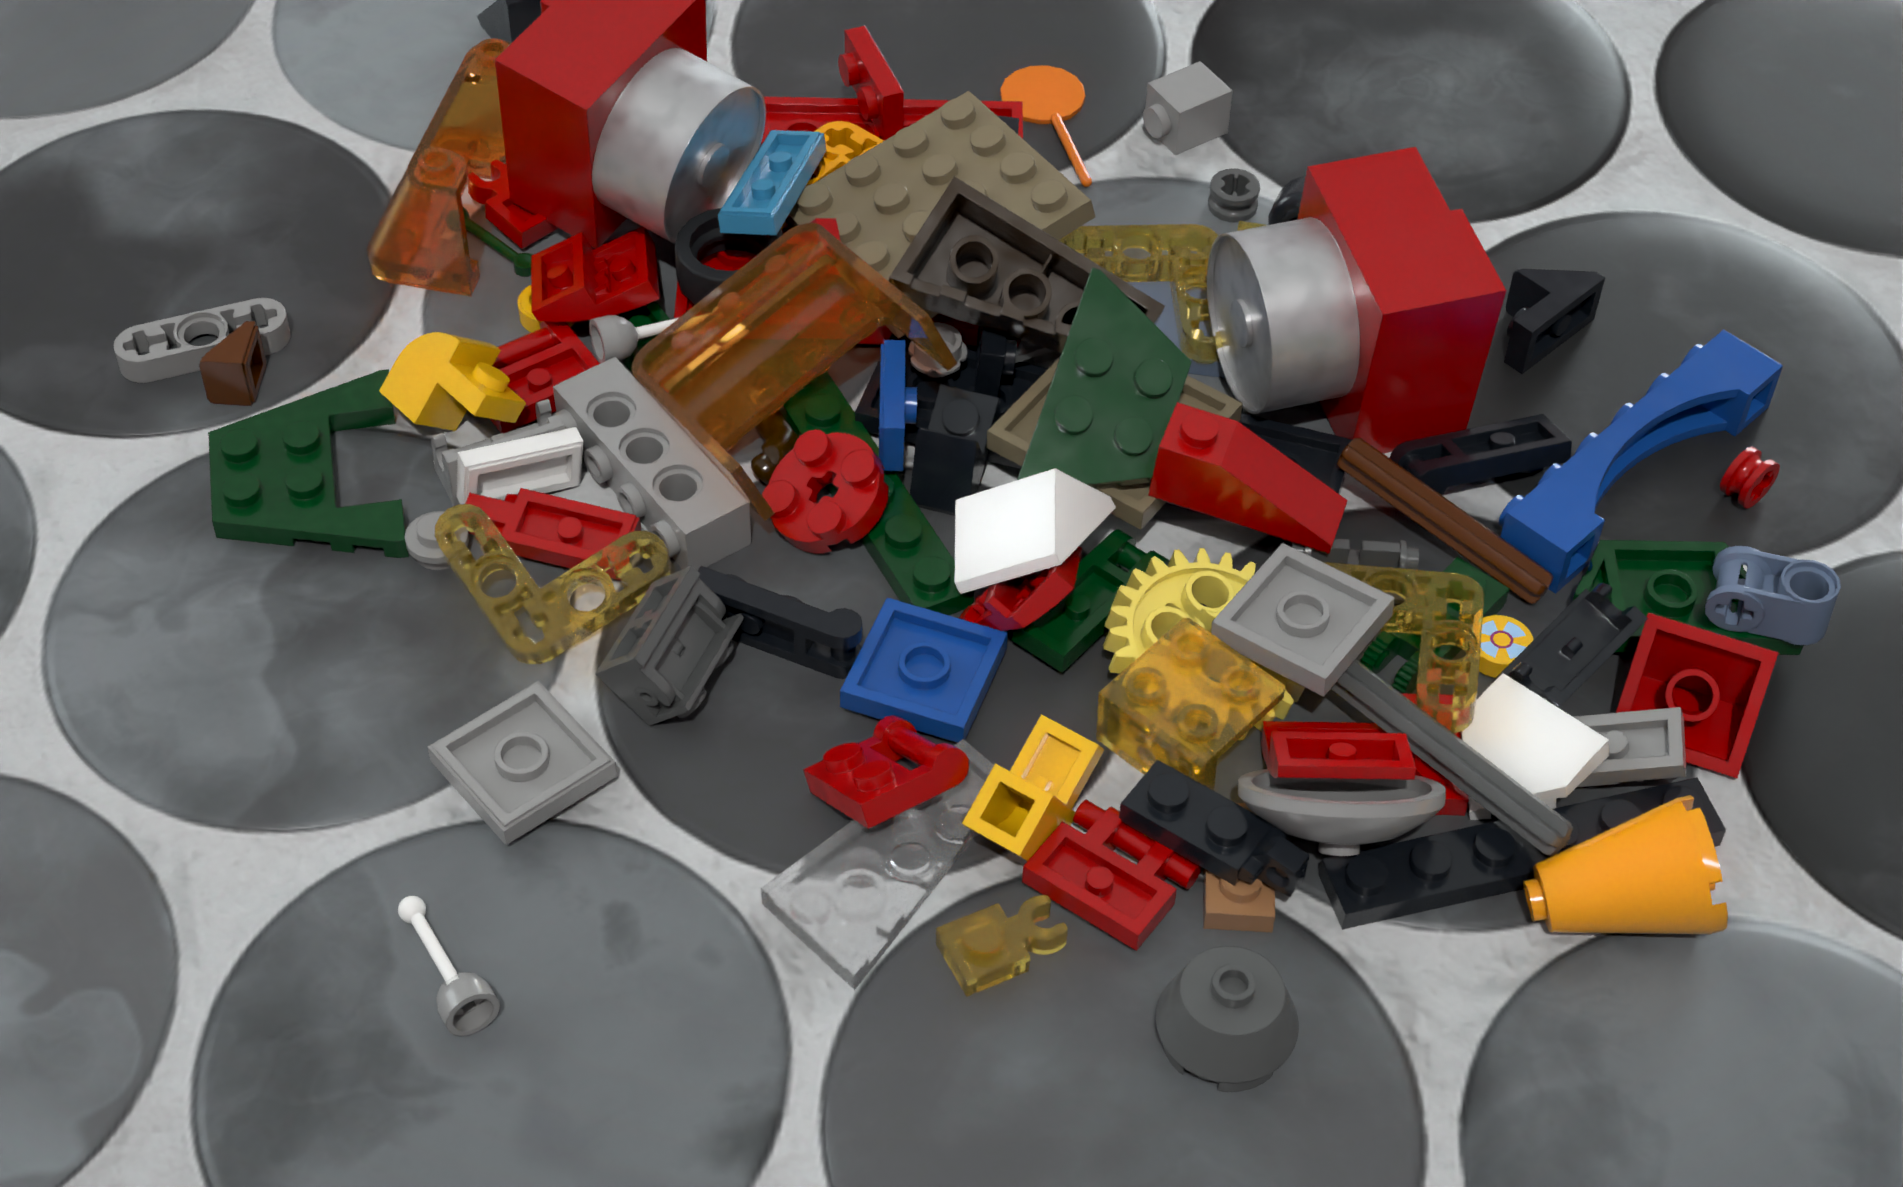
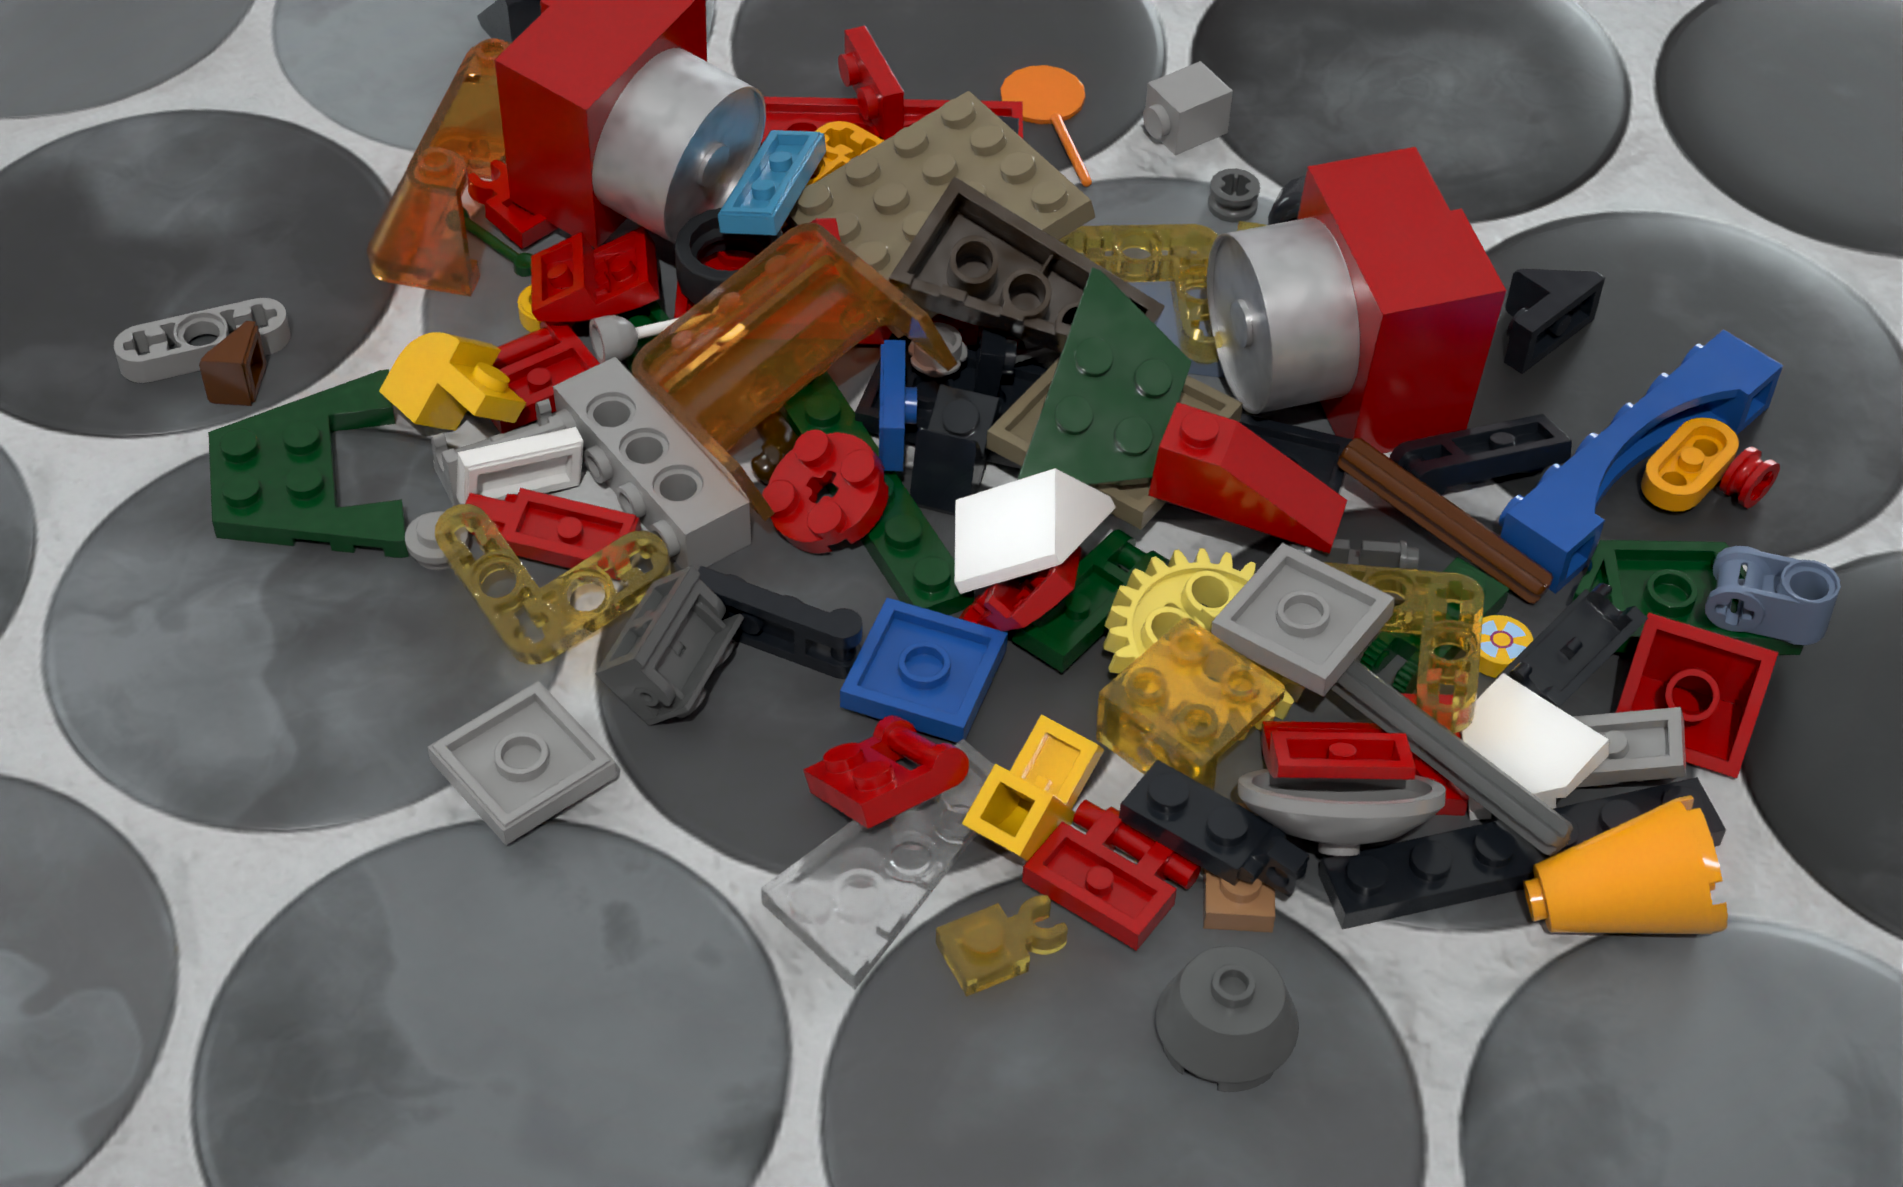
(458, 987): light grey hinge -> none
(1689, 464): none -> light orange plate

